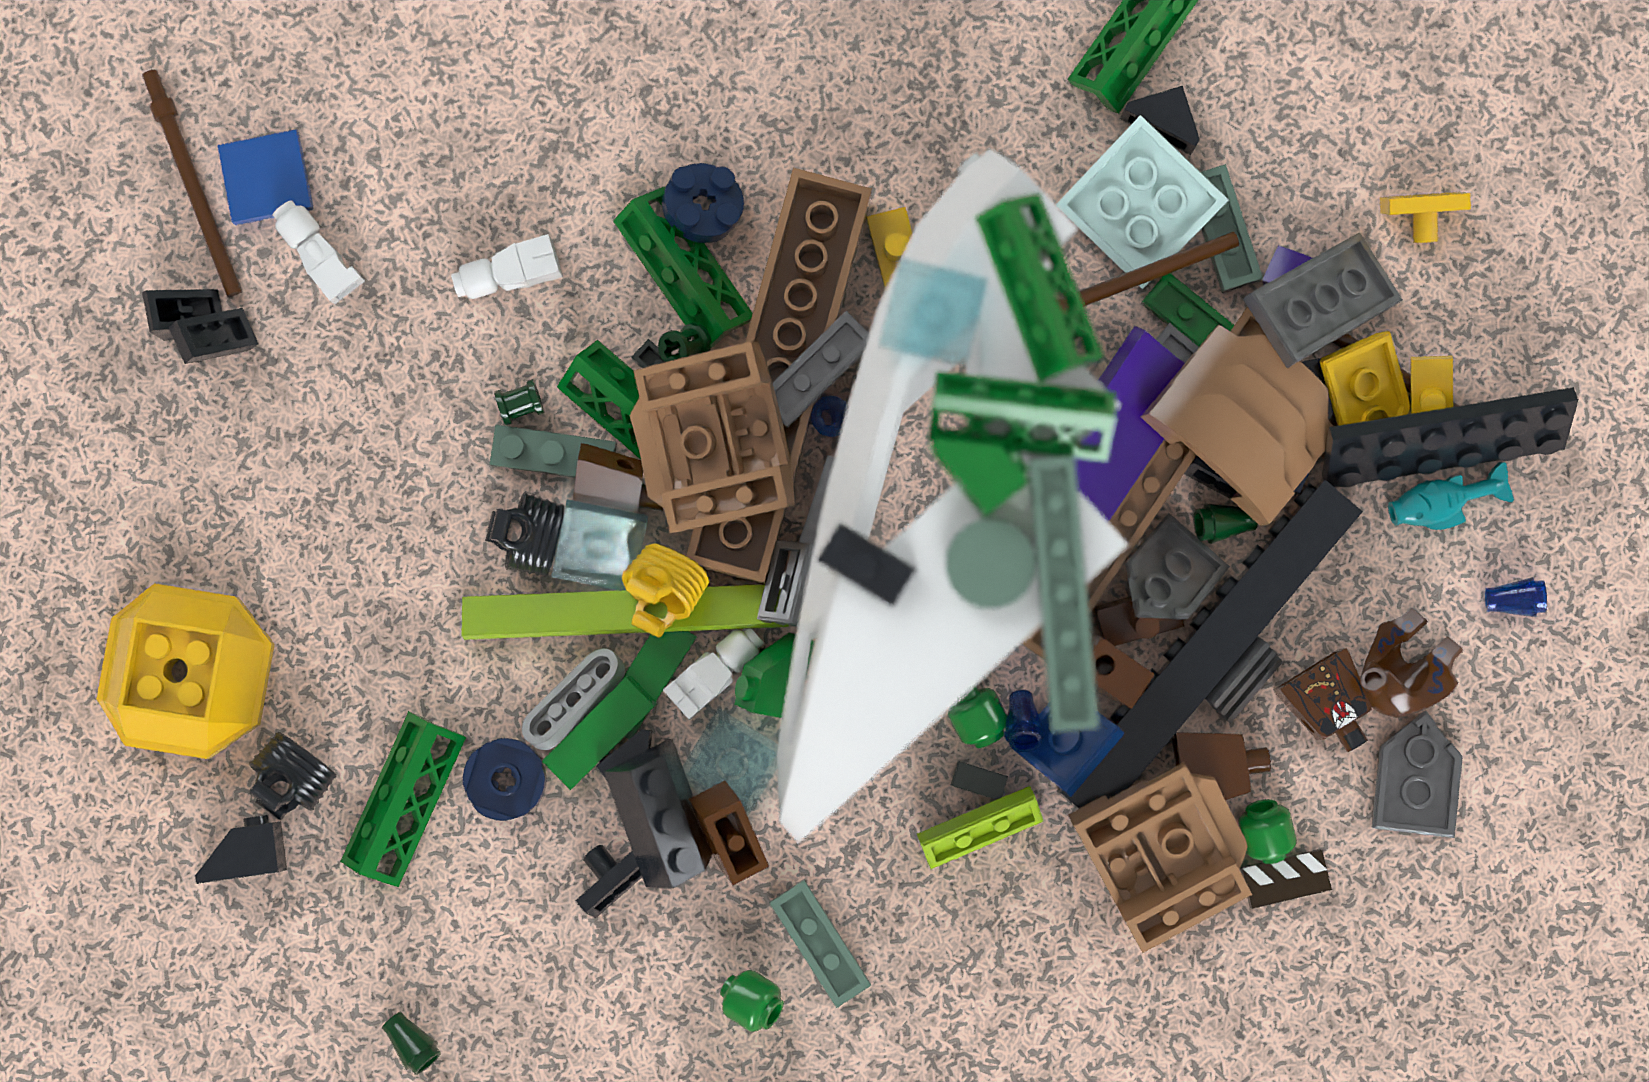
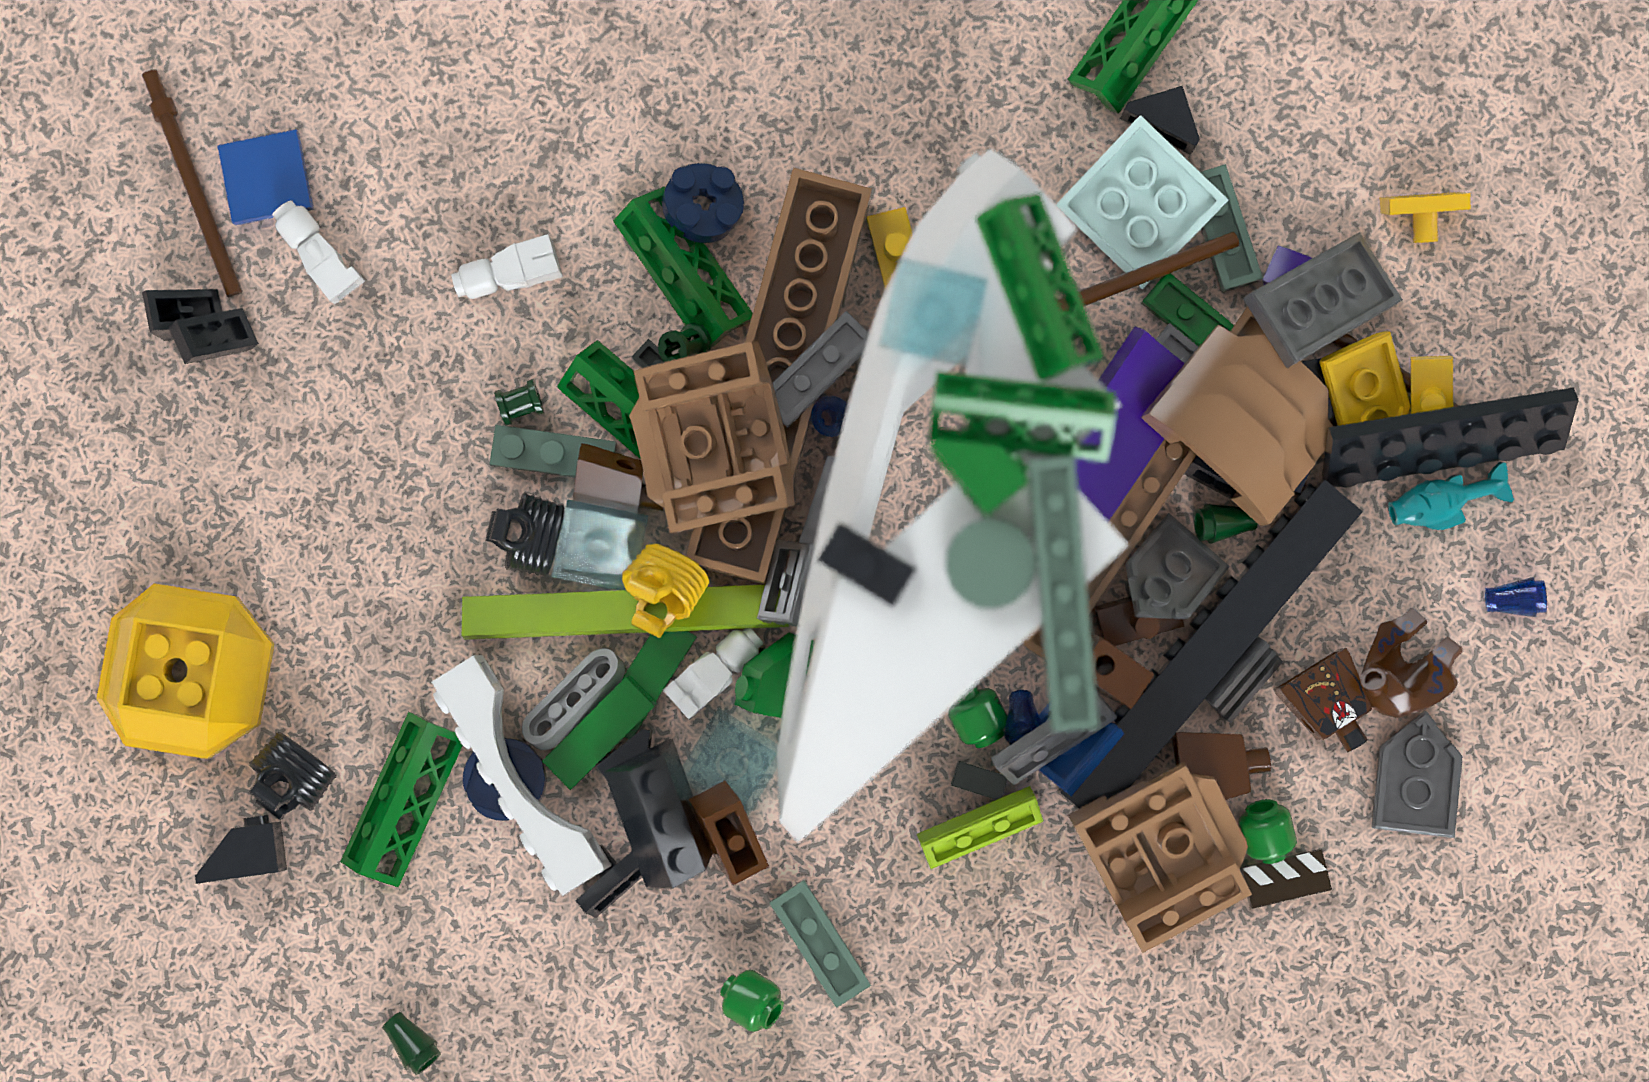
(475, 703): none -> white arch
(1043, 746): none -> flat silver tile

